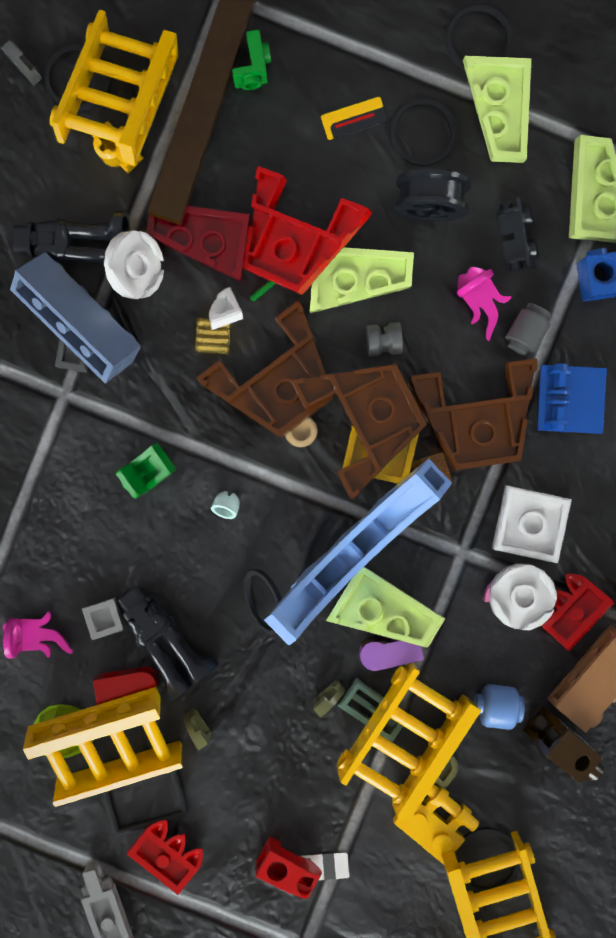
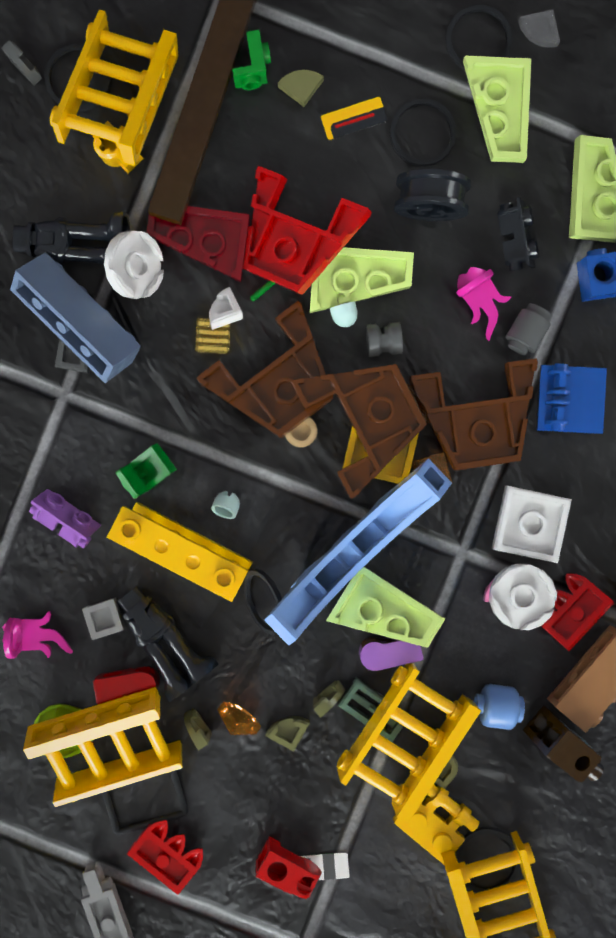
(51, 509): none -> medium lavender hinge
(180, 550): none -> yellow fence
(238, 719): none -> clear orange tile
(288, 731): none -> olive tile
(301, 85): none -> olive tile
(344, 314): none -> light aqua hinge
(540, 28): none -> clear tile

